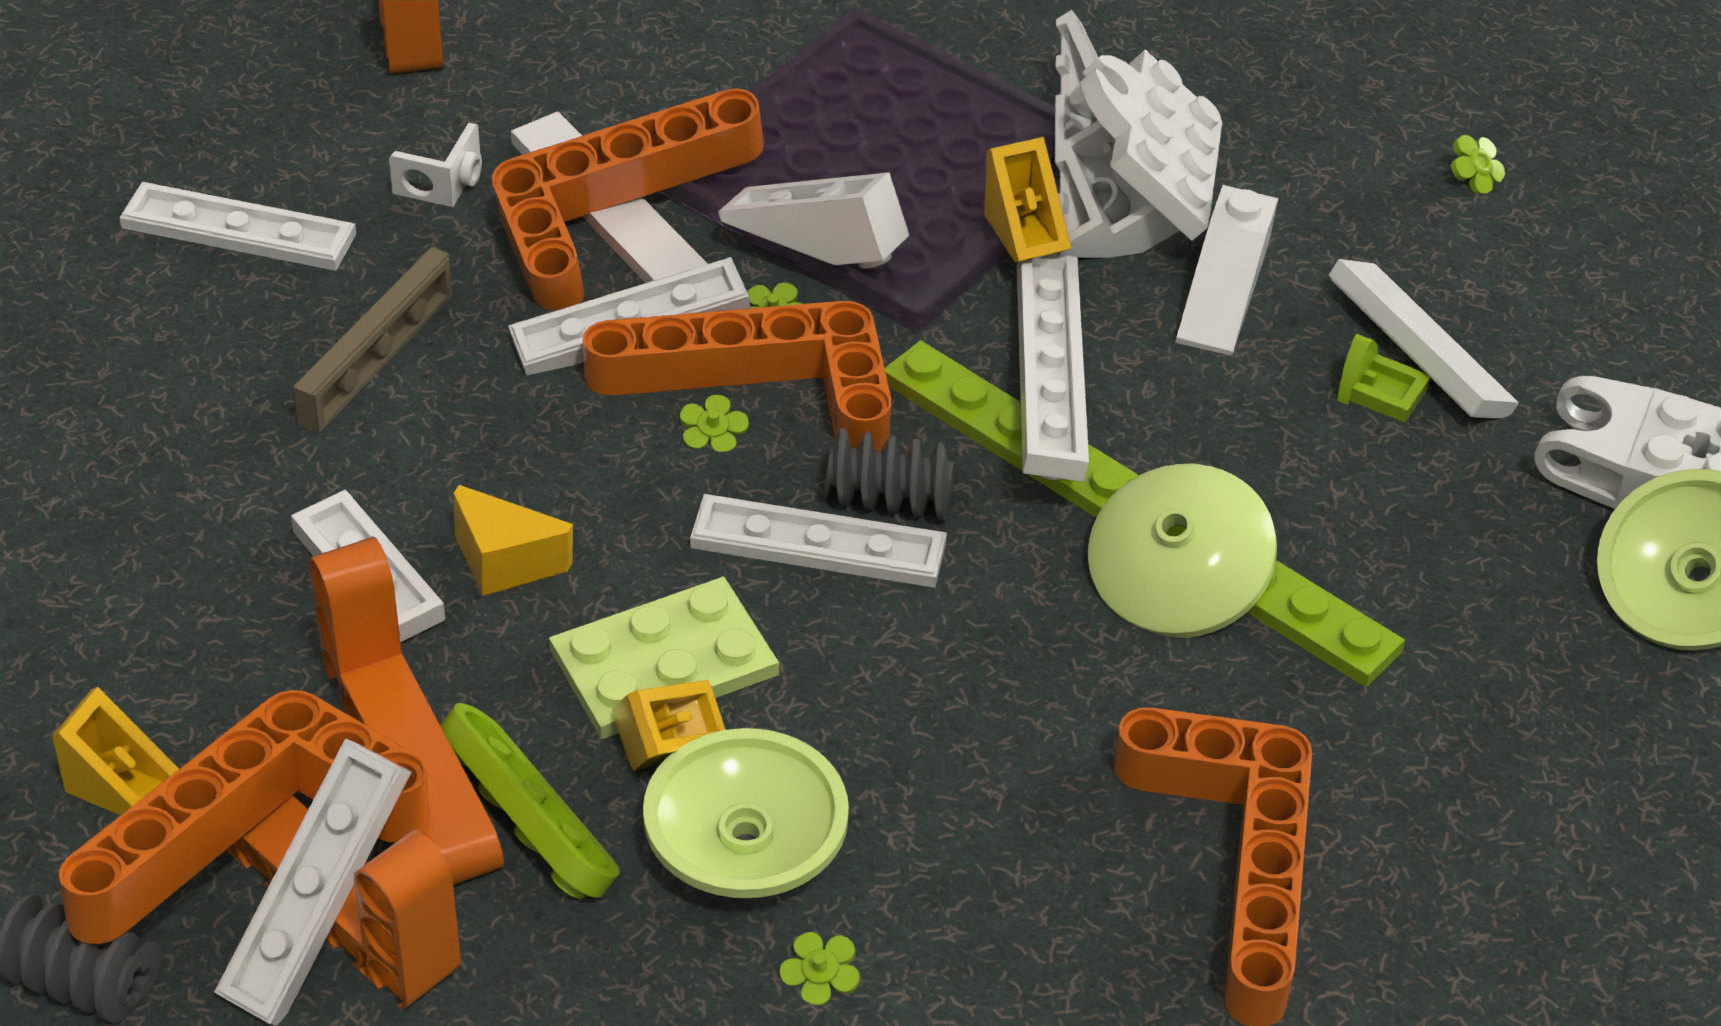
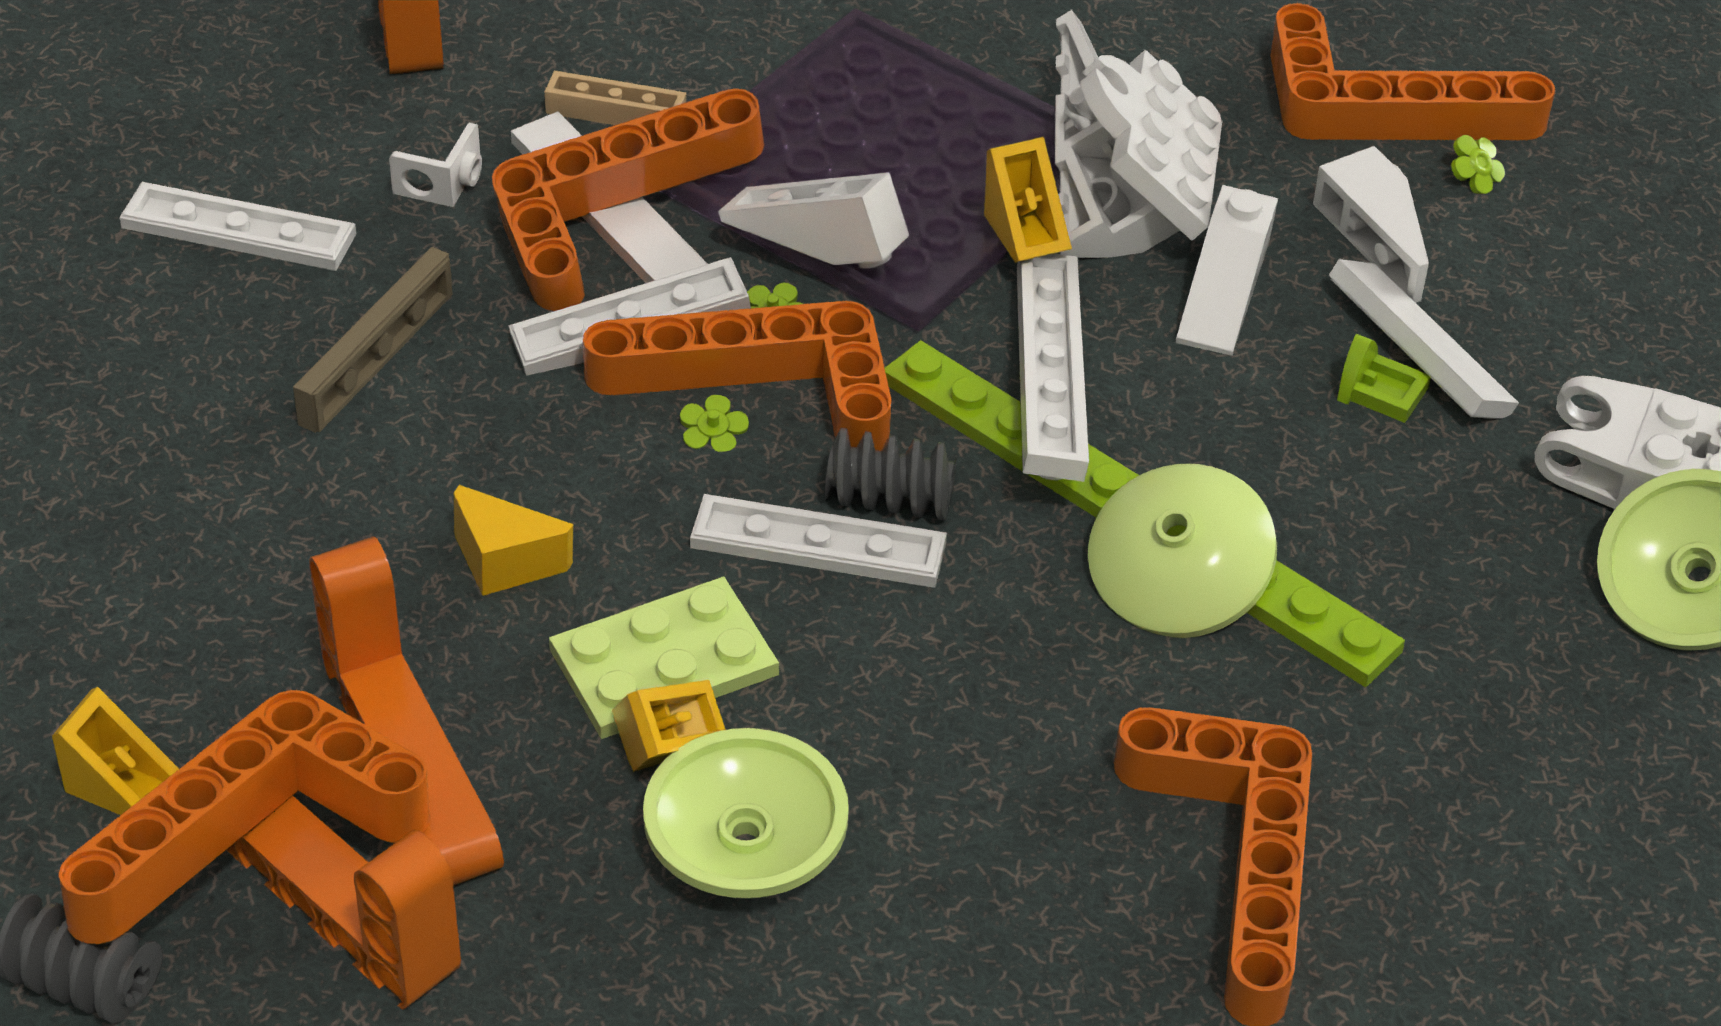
(312, 882): white tile -> none
(341, 522): white plate -> none
(540, 814): lime plate -> none
(605, 99): none -> tan piece
(821, 967): lime plant -> none
(1376, 213): none -> white slope
(1396, 104): none -> orange beam

